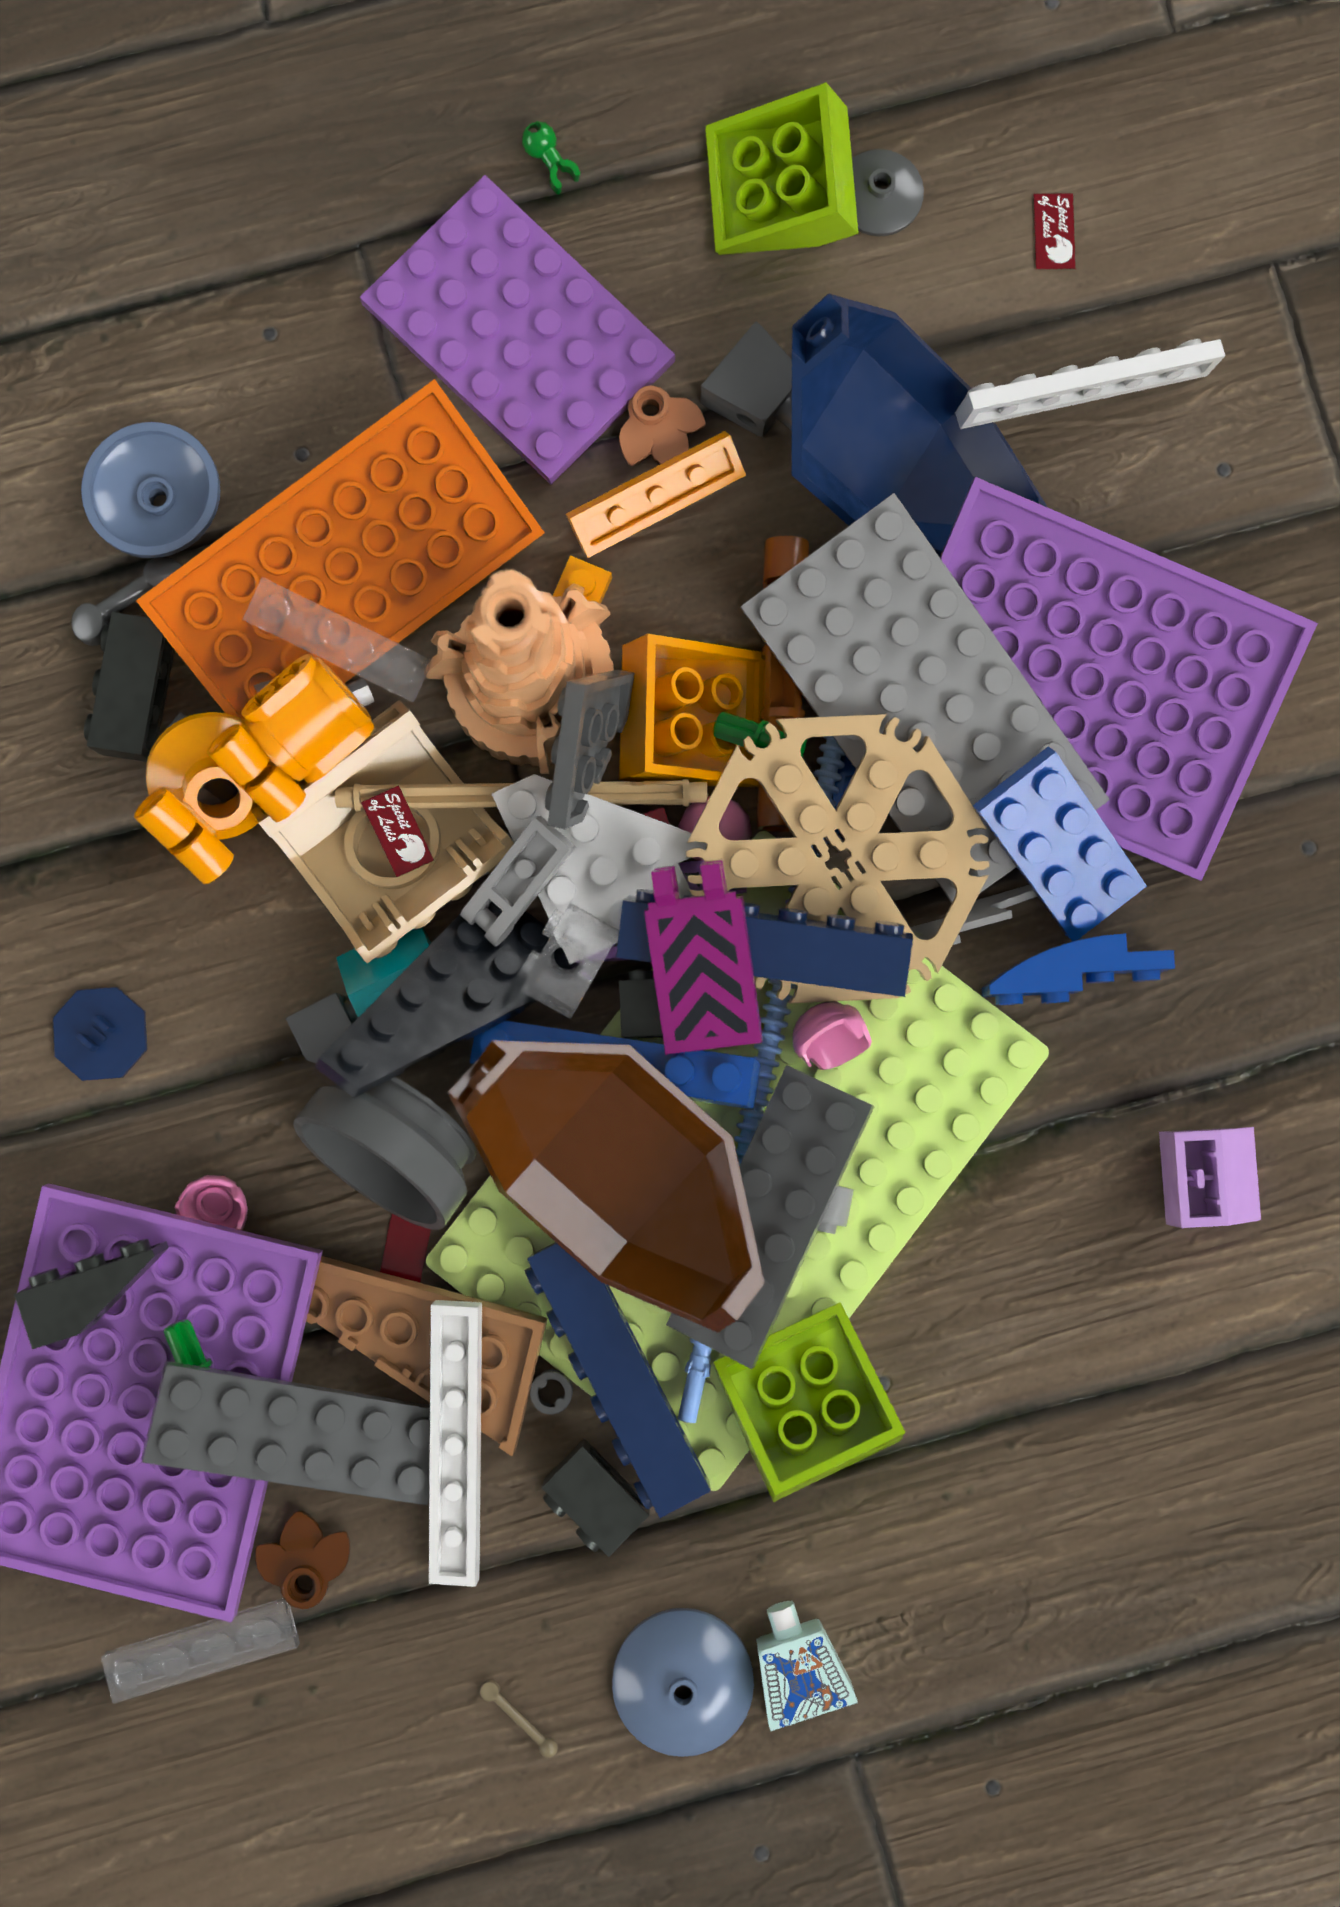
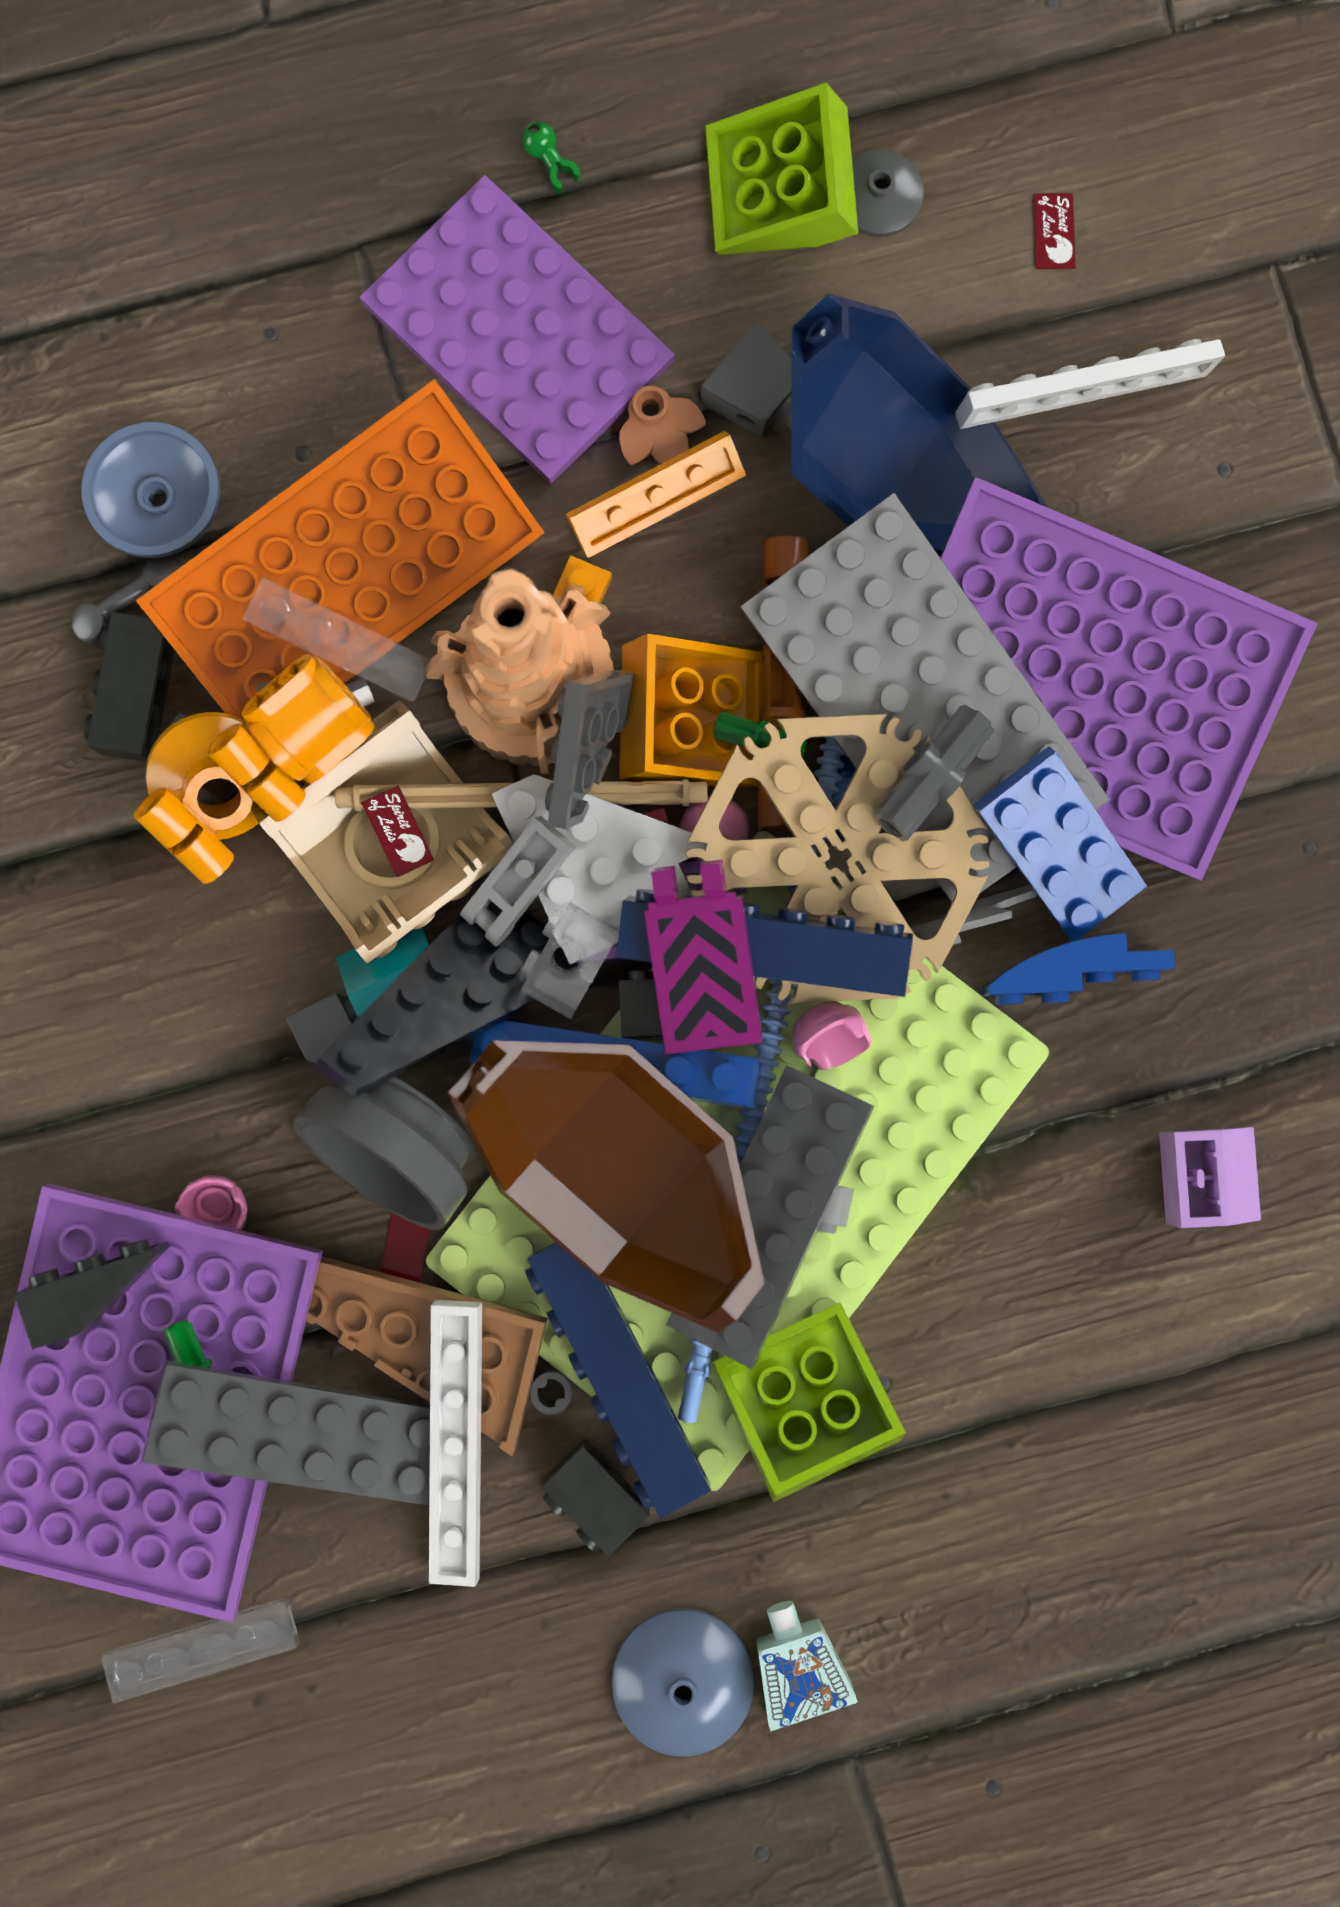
(100, 1033): dark blue piece -> none
(303, 1553): reddish brown plate -> none
(490, 1692): dark tan hinge -> none
(934, 772): none -> dark grey piece

